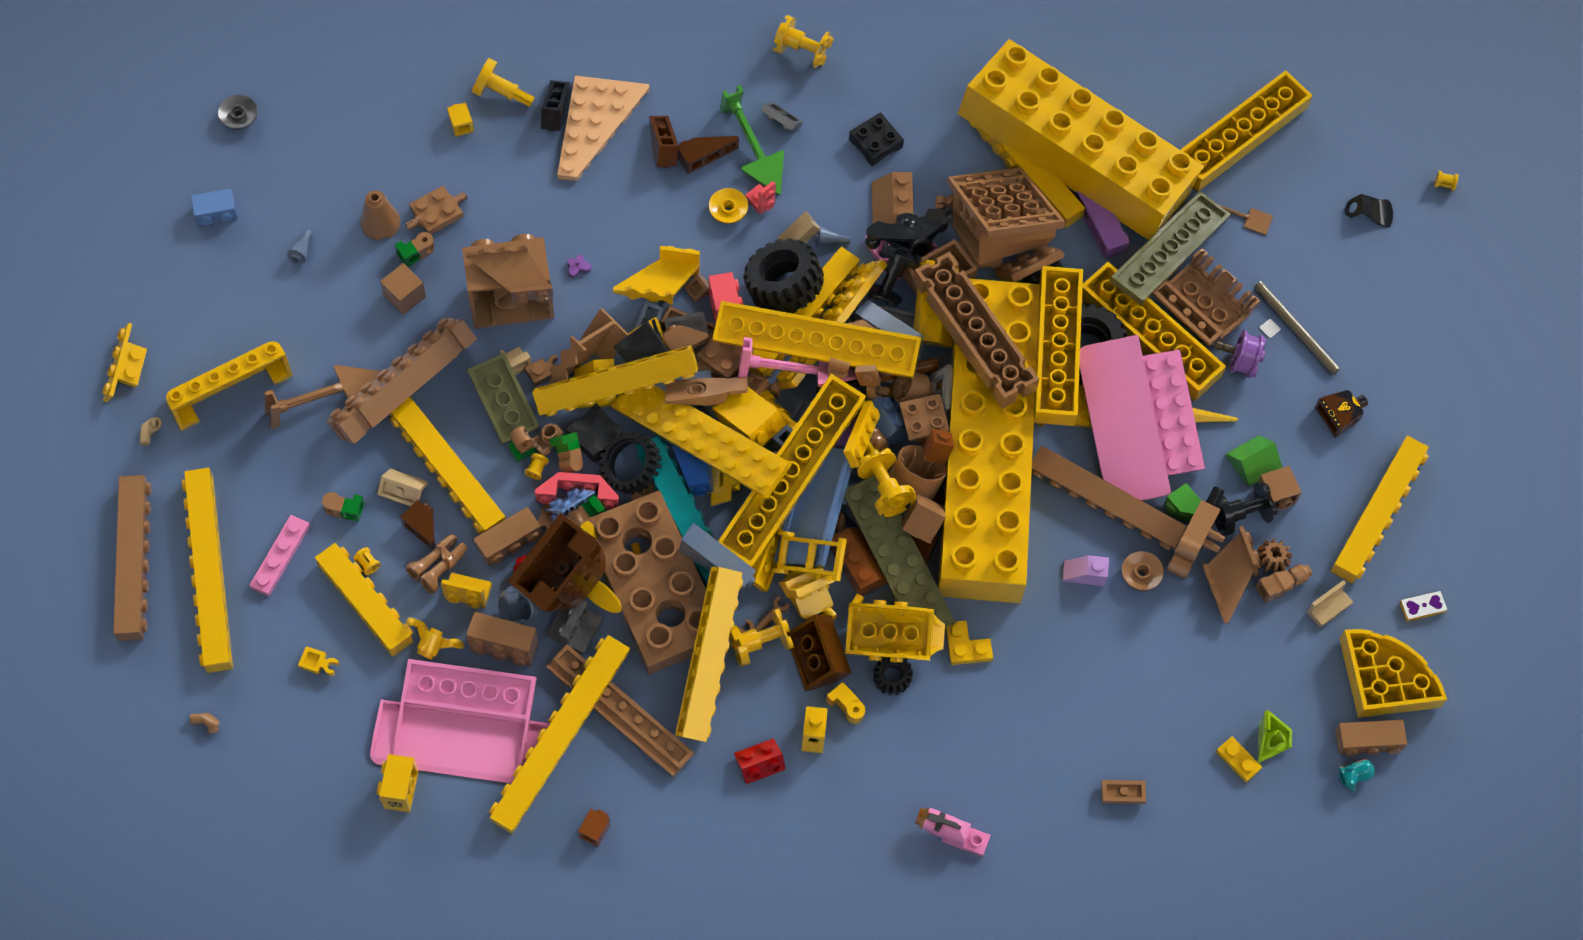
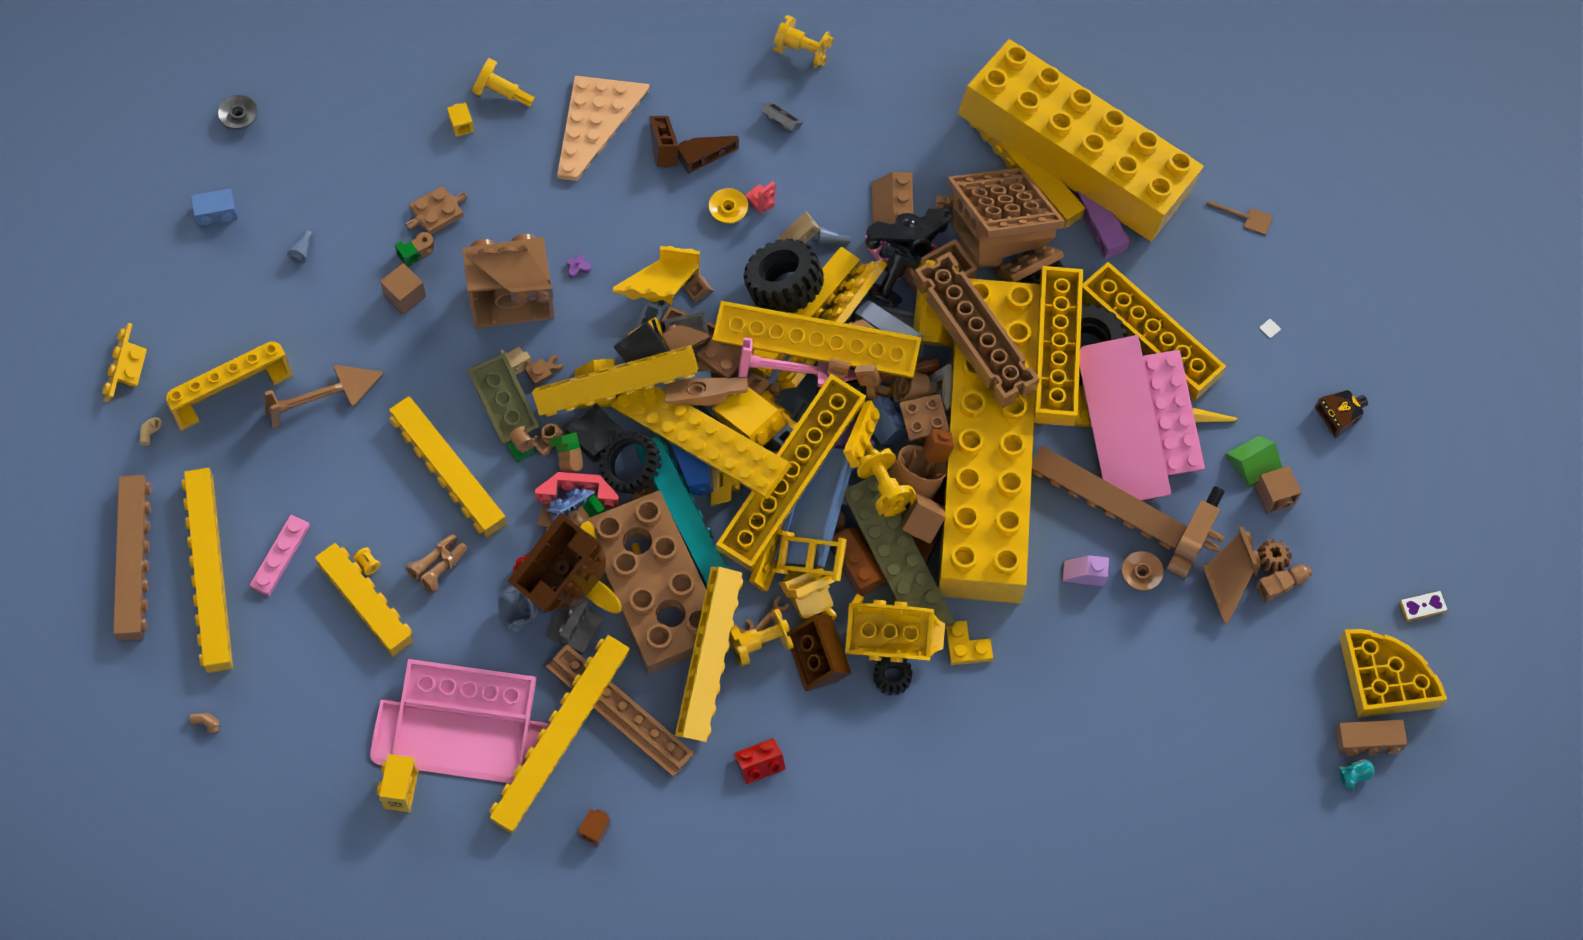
(315, 660): yellow plate -> none
(343, 507): leg -> none
(379, 216): medium nougat cone -> none
(400, 379): medium nougat brick -> none
(401, 487): tan panel -> none
(421, 522): reddish brown slope -> none
(432, 639): yellow piece -> none
(466, 590): yellow bracket -> none
(502, 639): medium nougat brick -> none
(508, 536): medium nougat brick -> none
(536, 466): yellow bush -> none
(554, 105): black slope -> none
(598, 339): medium nougat piece -> none
(710, 553): sand blue slope -> none
(723, 288): coral slope -> none
(766, 167): bright green piece -> none
(814, 728): yellow torso -> none
(847, 702): yellow leg -> none
(876, 138): black brick -> none
(878, 440): medium nougat piece -> none
(953, 831): bright pink plate -> none
(1123, 792): medium nougat plate -> none
(1170, 248): olive plate -> none
(1182, 503): bright green slope -> none
(1205, 299): medium nougat slope -> none
(1236, 510): black piece -> none
(1238, 759): yellow plate -> none
(1245, 354): medium lavender wheel -> none
(1247, 126): yellow brick -> none
(1273, 736): lime slope -> none
(1297, 328): dark tan piece -> none
(1329, 605): tan panel -> none
(1376, 209): black piece -> none
(1379, 509): yellow brick -> none
(1446, 180): yellow bush -> none

